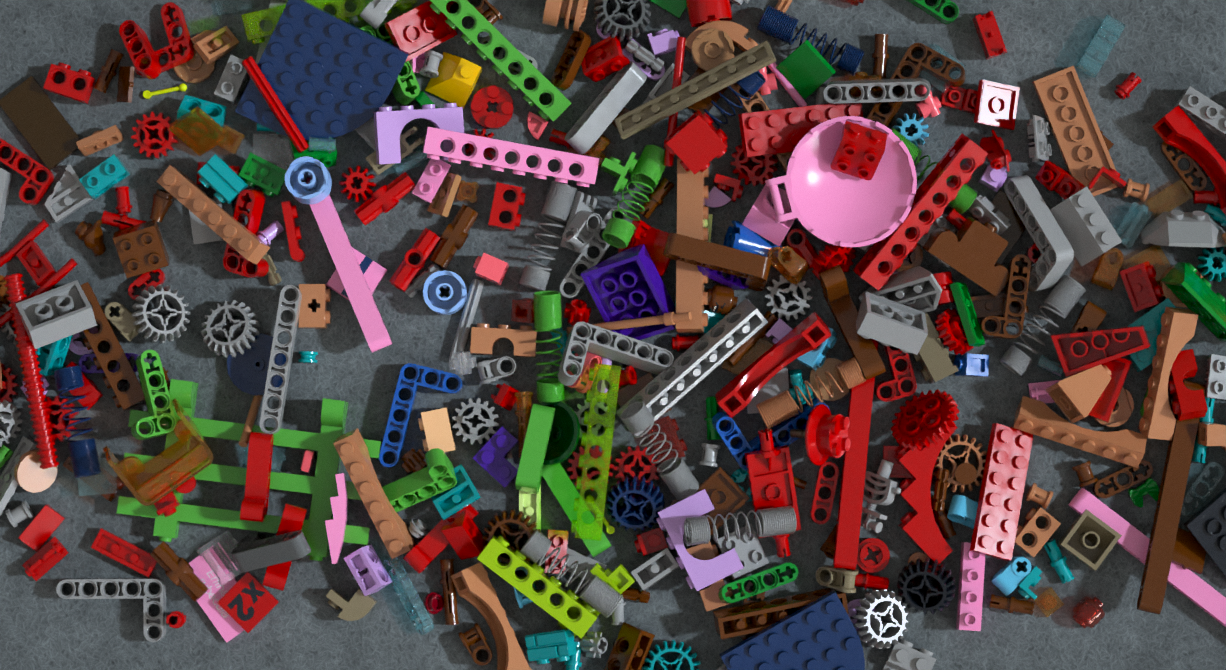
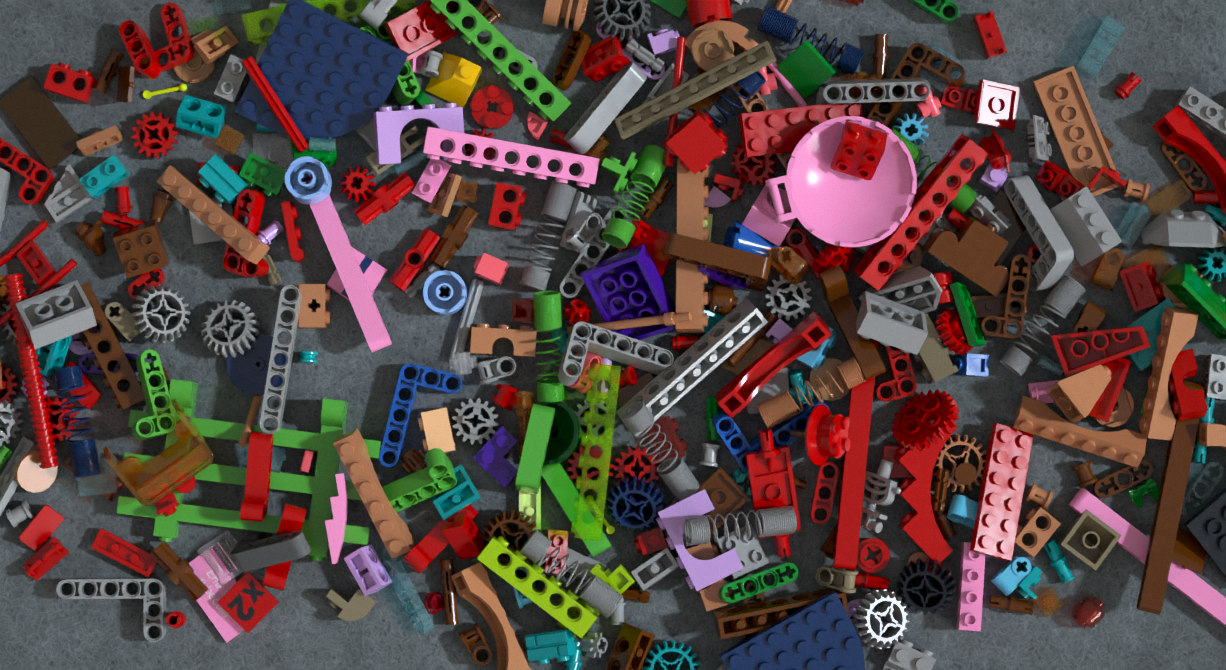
(198, 131): clear orange tile -> none
(418, 528): light grey plate -> none

